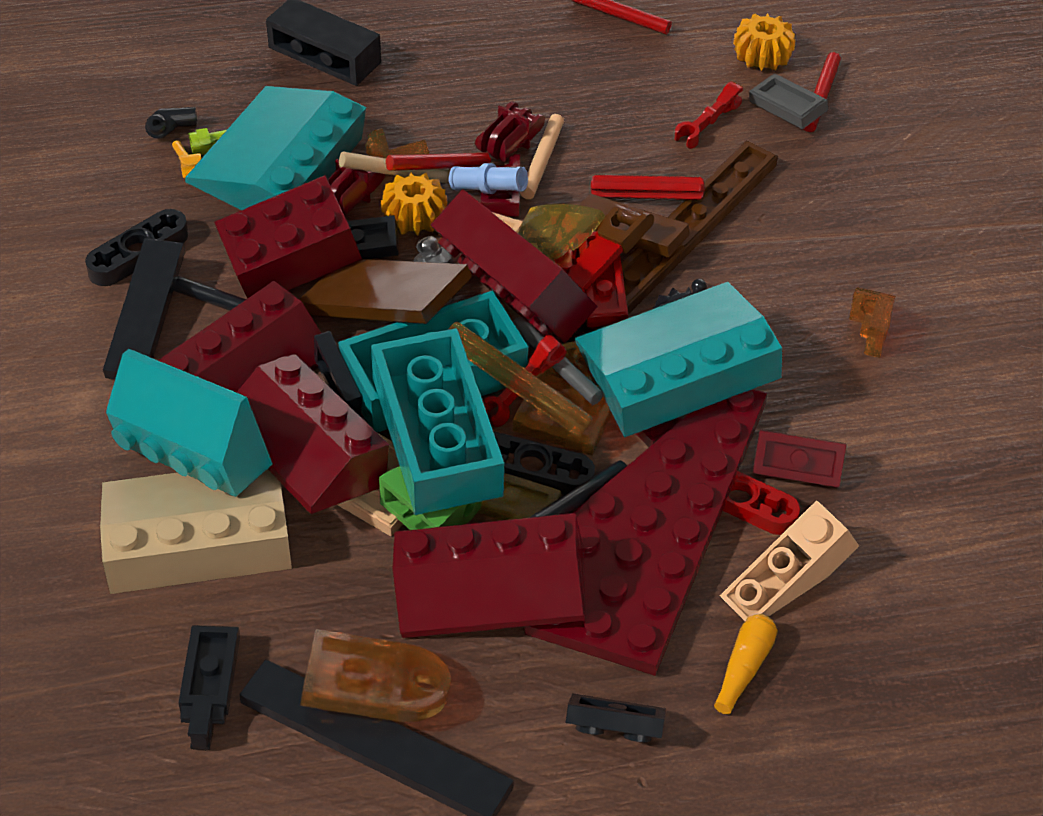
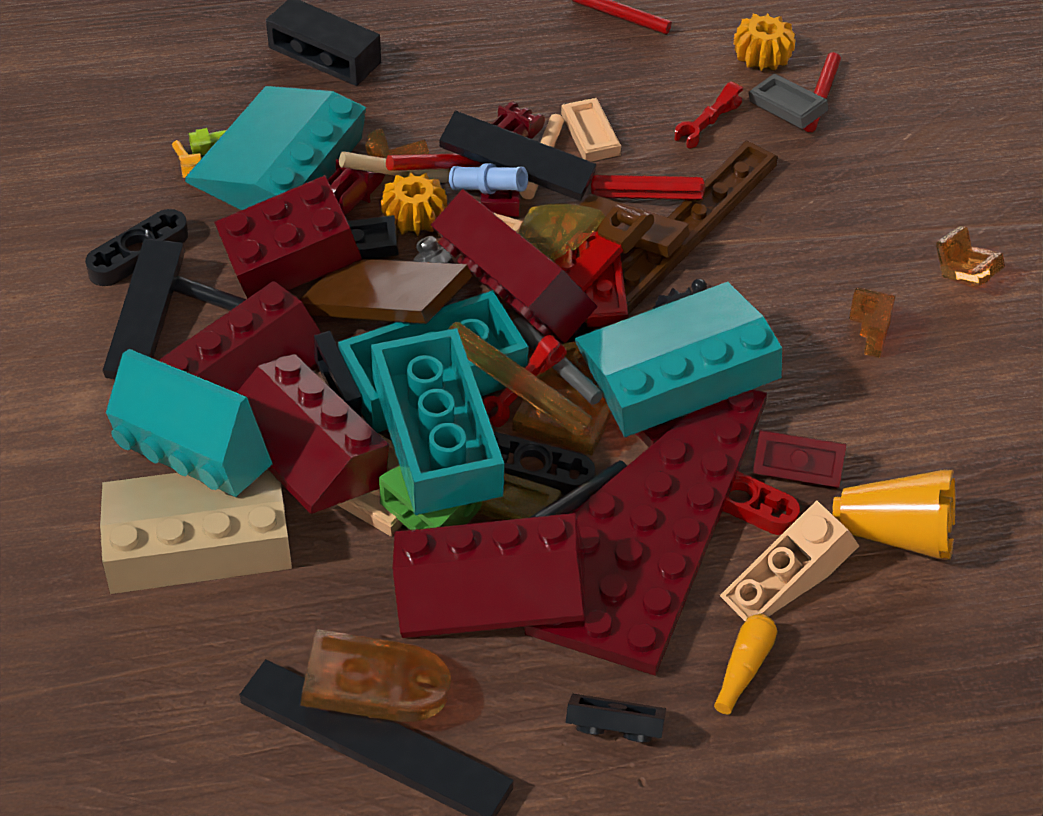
(167, 119): black arm -> none
(208, 681): black hinge -> none
(504, 148): none -> black tile
(591, 130): none -> light nougat tile
(903, 512): none -> light orange cone
(967, 263): none -> clear orange bracket

